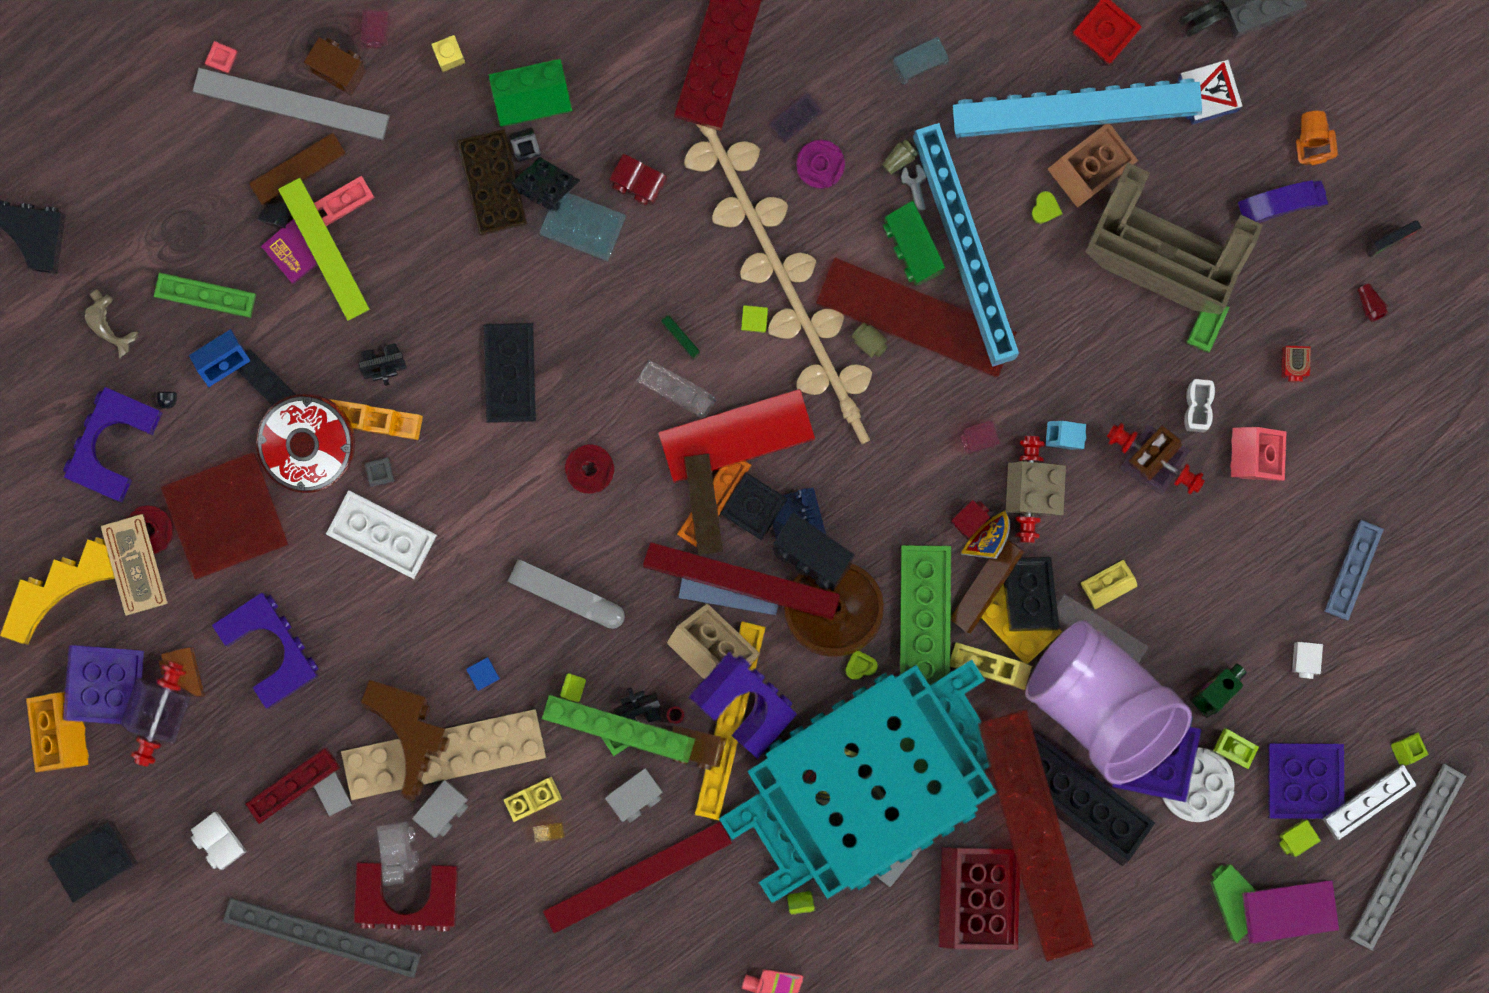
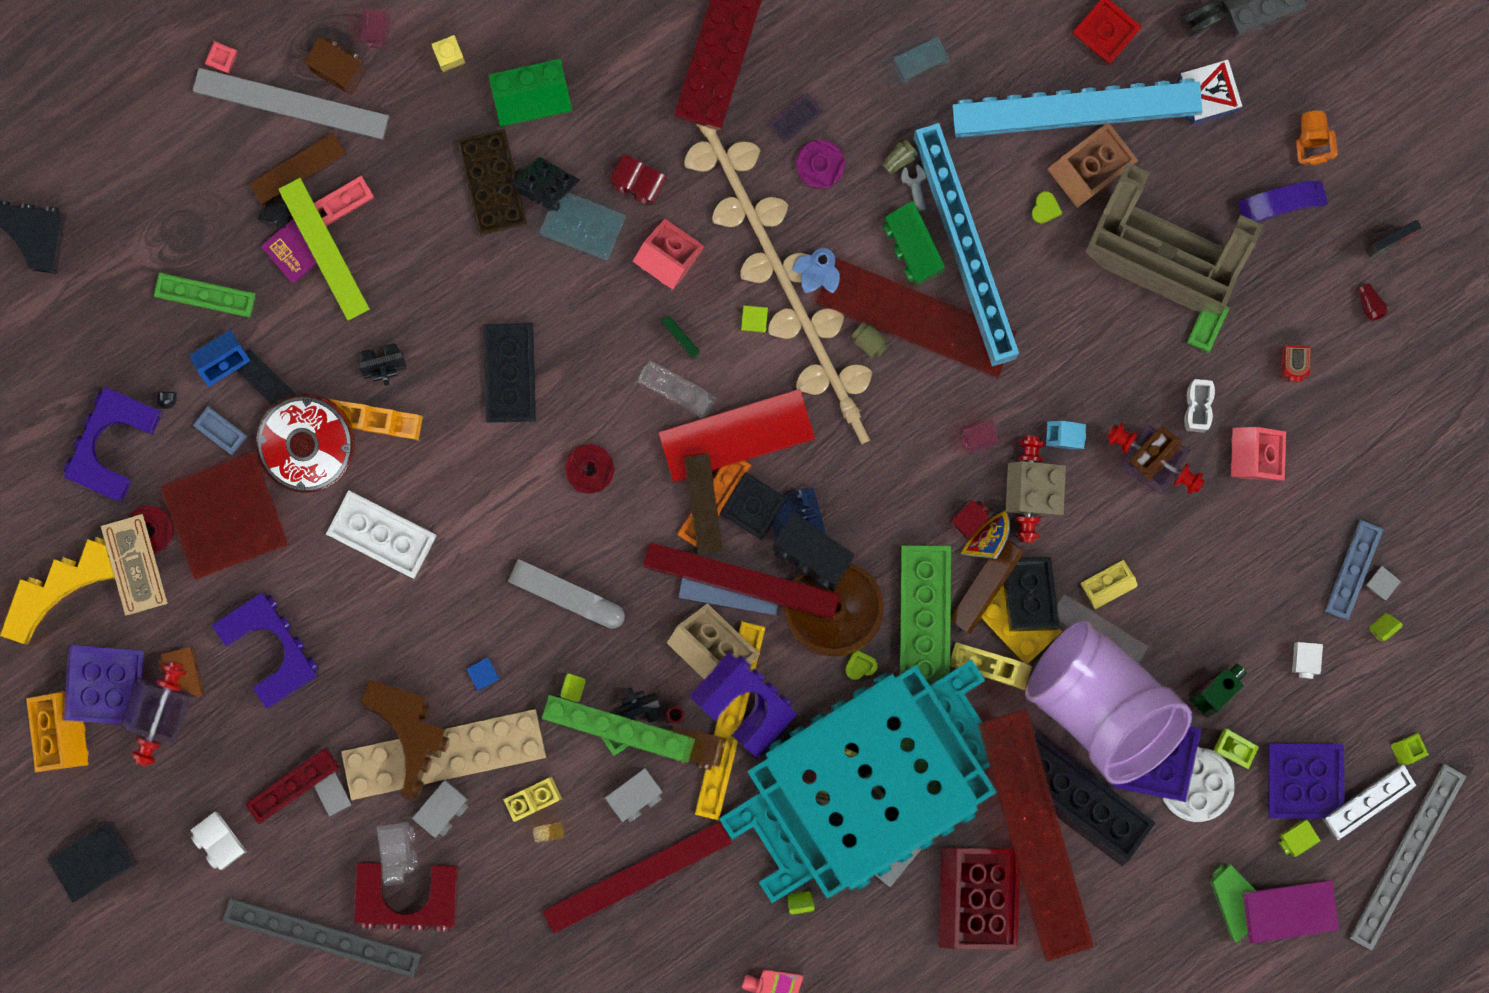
(96, 319): dark tan animal -> none
(220, 430): none -> sand blue tile
(379, 472): dark grey tile -> none
(525, 144): black slope -> none
(668, 253): none -> coral slope
(817, 274): none -> medium blue plate
(1383, 583): none -> light grey tile
(1385, 627): none -> lime slope

